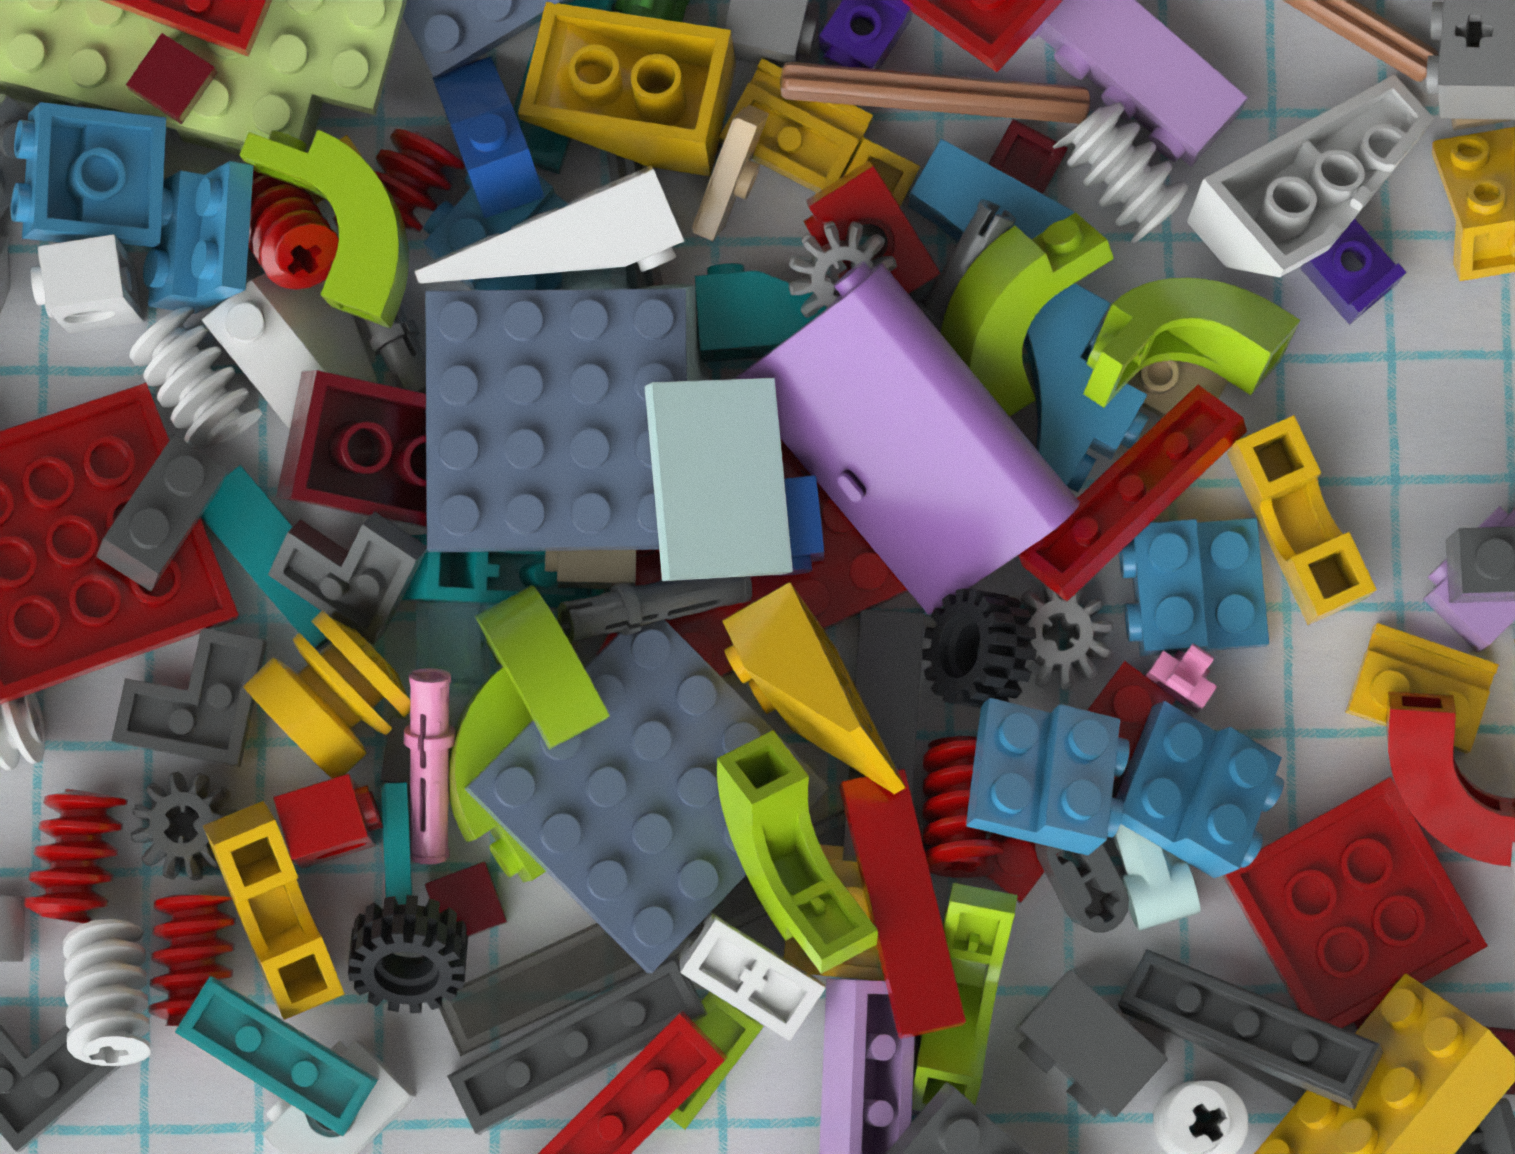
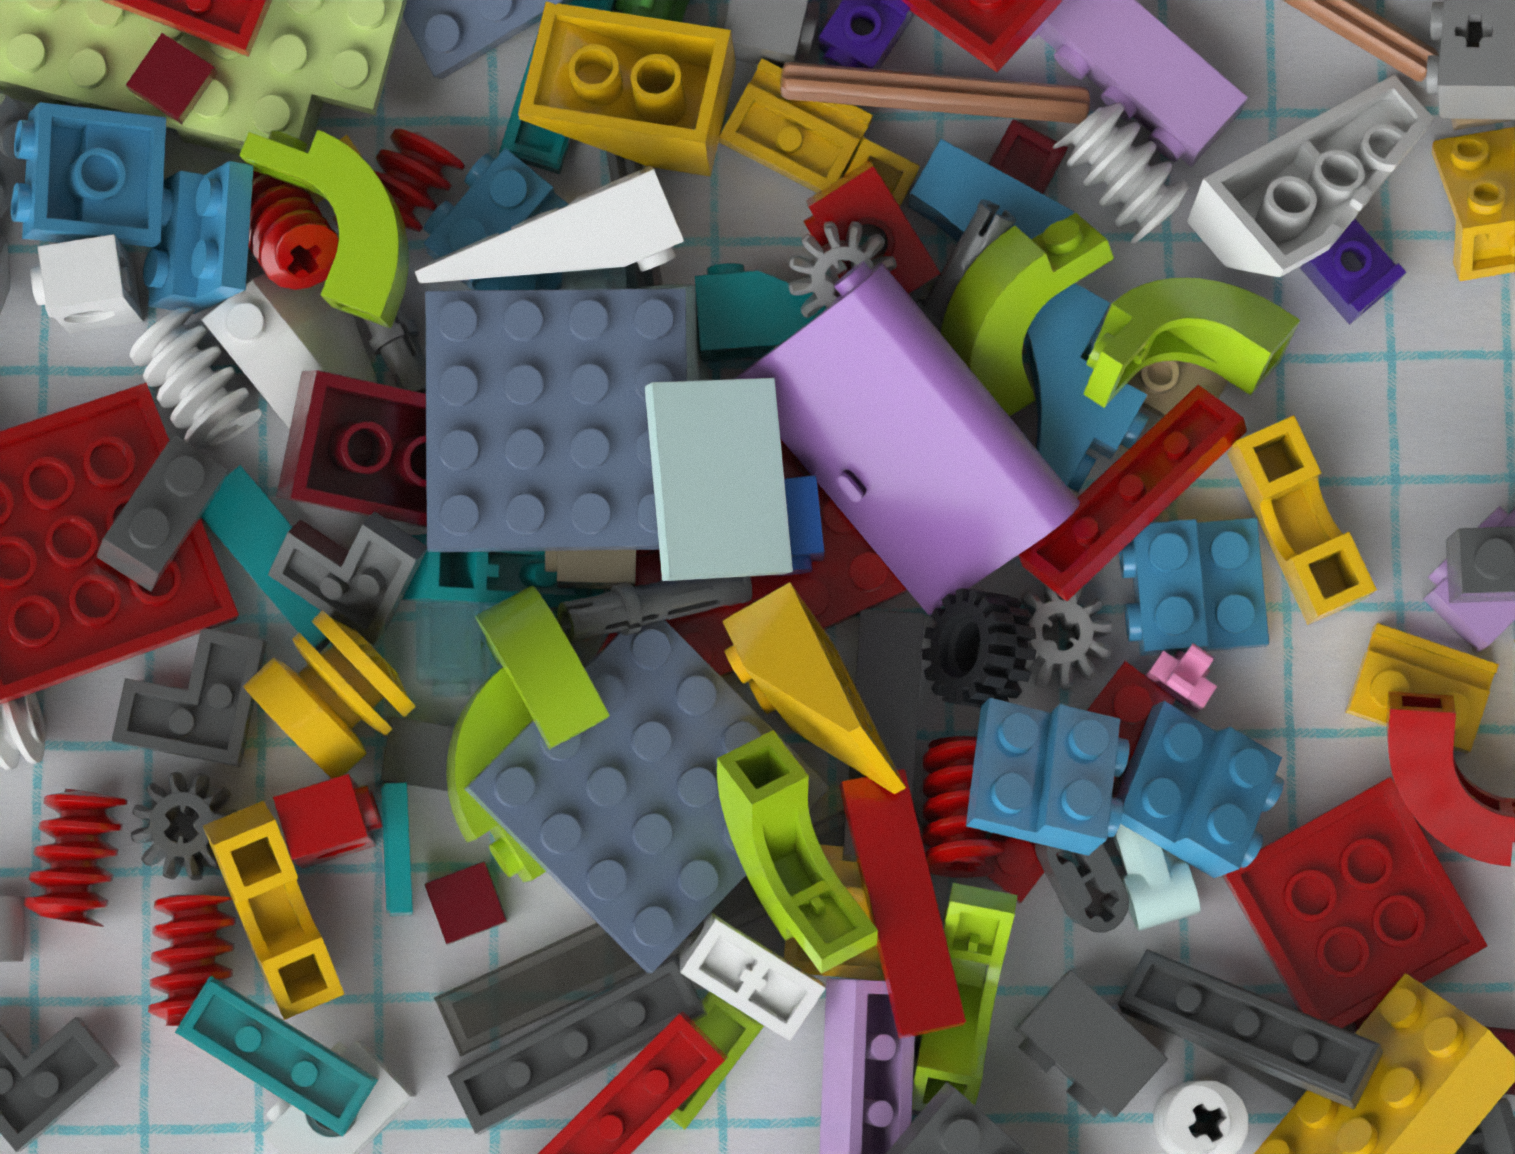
(106, 993): white piece -> none
(408, 929): black tyre -> none
(429, 743): bright pink pin -> none
(488, 137): blue slope -> none
(732, 174): tan plate -> none

